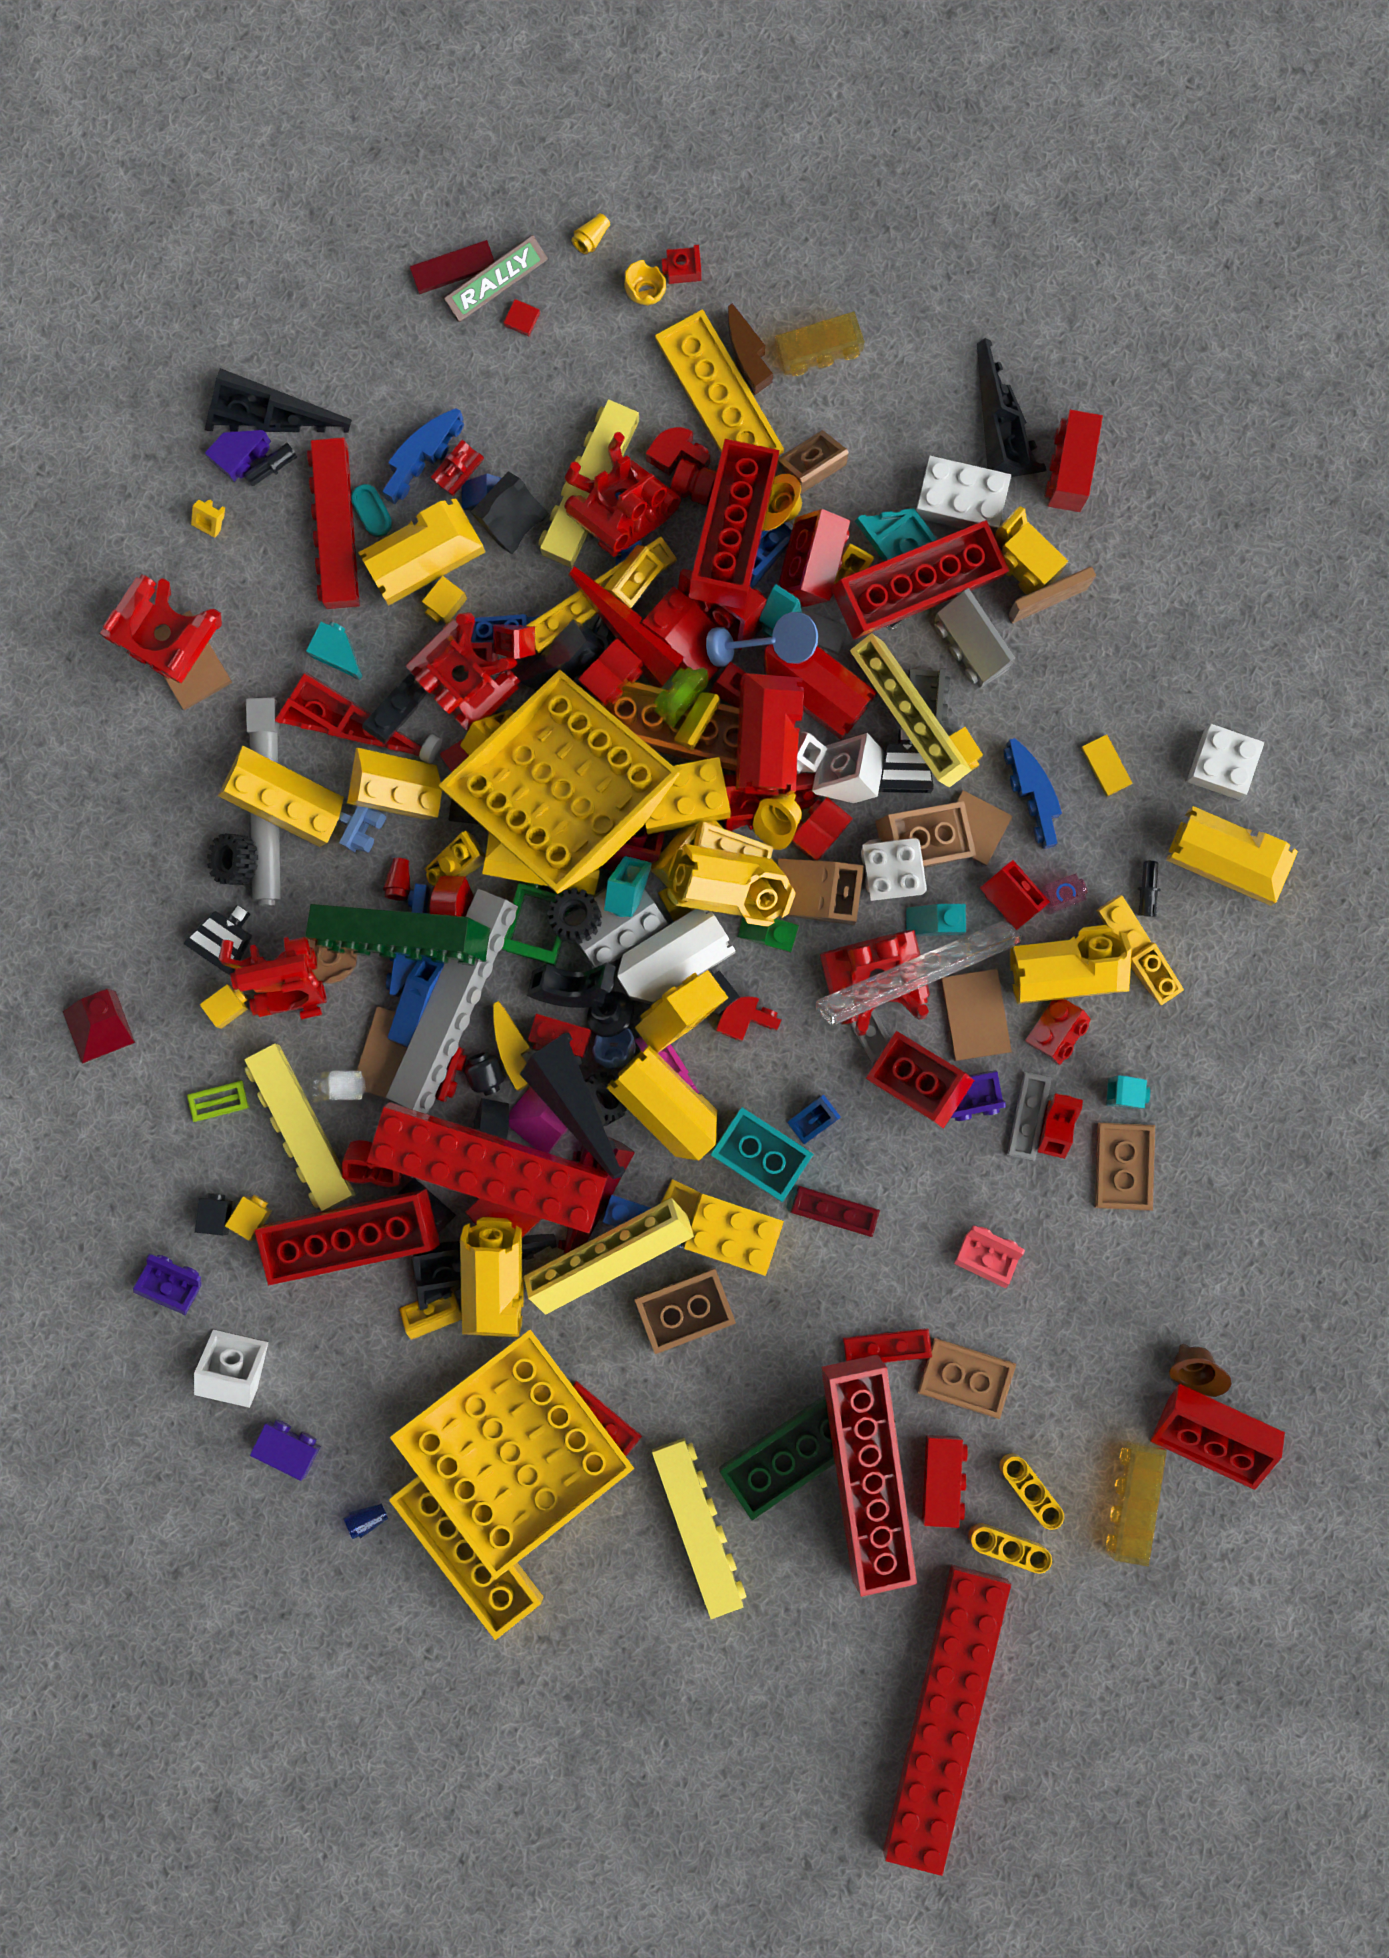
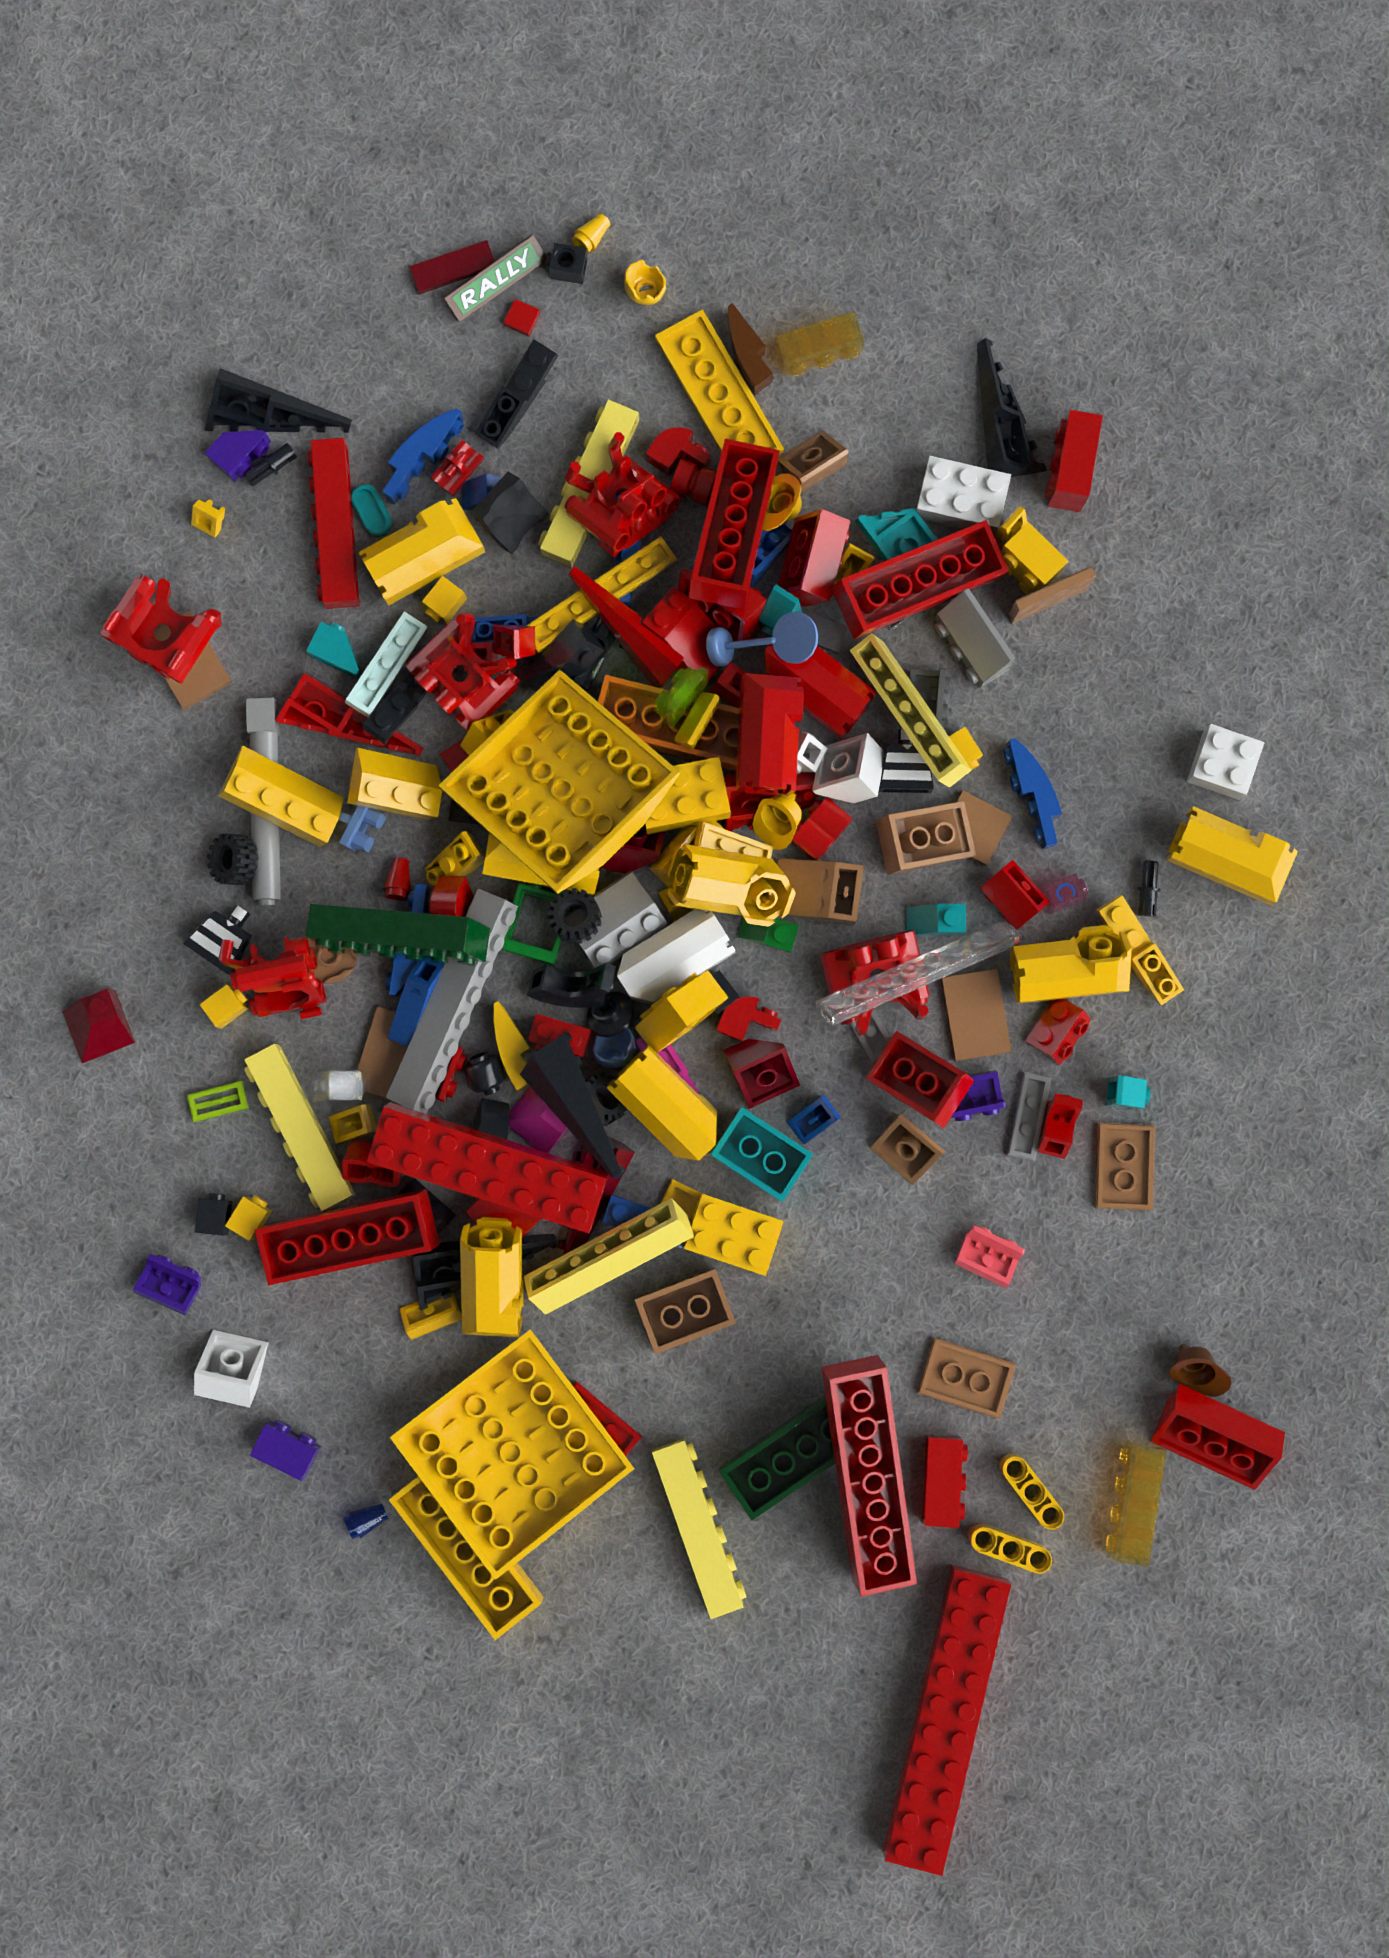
(353, 1123): none -> yellow slope
(386, 664): none -> light aqua plate
(430, 748): light grey tile -> none
(517, 395): none -> black slope
(574, 273): none -> black brick
(611, 672): red brick -> none
(626, 886): teal slope -> none
(634, 575): yellow slope -> none
(682, 273): red brick -> none
(761, 1070): none -> dark red slope
(835, 1211): dark red tile -> none
(890, 1345): red tile -> none
(893, 868): white bracket -> none
(907, 1149): none -> medium nougat slope
(1106, 765): yellow tile -> none

